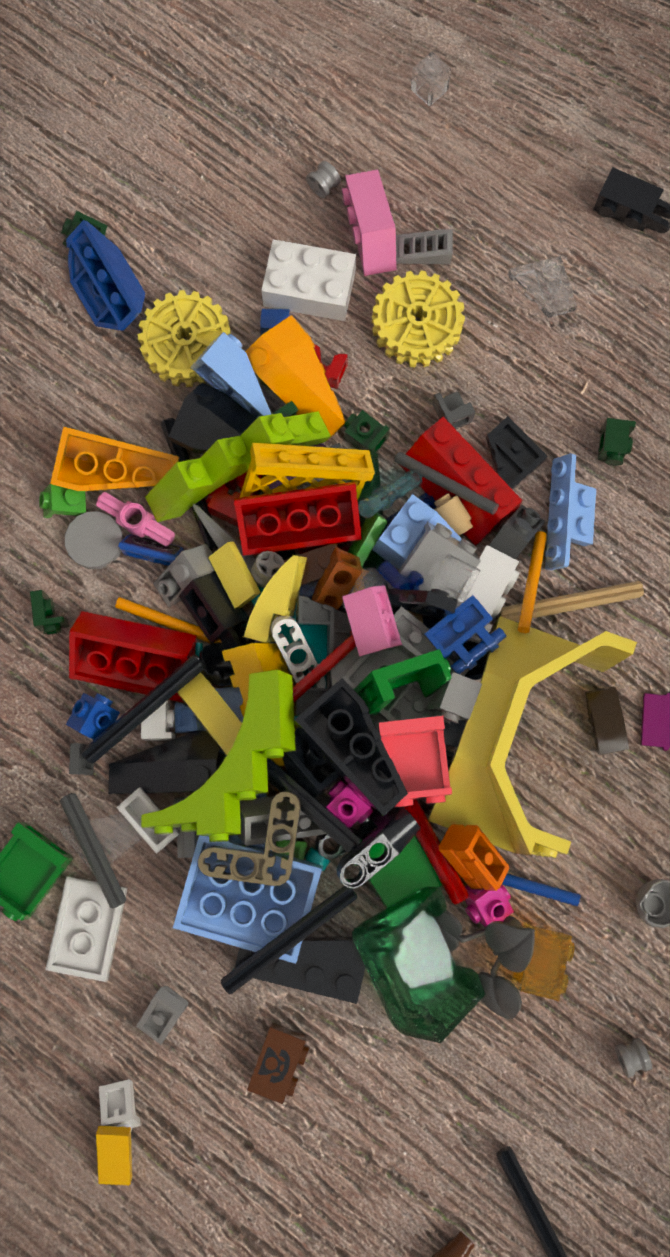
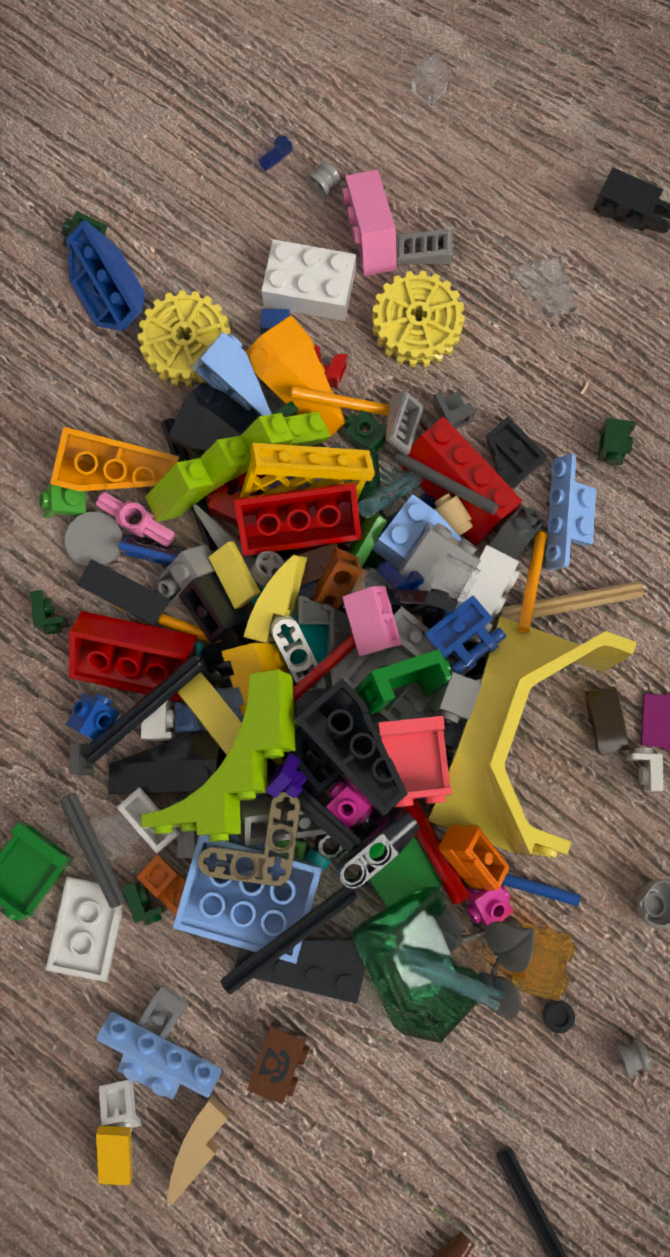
(123, 592): none -> black tile
(138, 899): none -> dark green bracket
(156, 1060): none -> light blue bracket
(163, 882): none -> orange slope
(197, 1147): none -> tan slope
(282, 148): none -> clear blue arm
(287, 778): none -> dark purple tile
(338, 400): none -> light orange bar
(409, 410): none -> light grey slope
(455, 981): none -> clear light blue pin
(558, 1016): none -> black tile
(652, 771): none -> white bracket

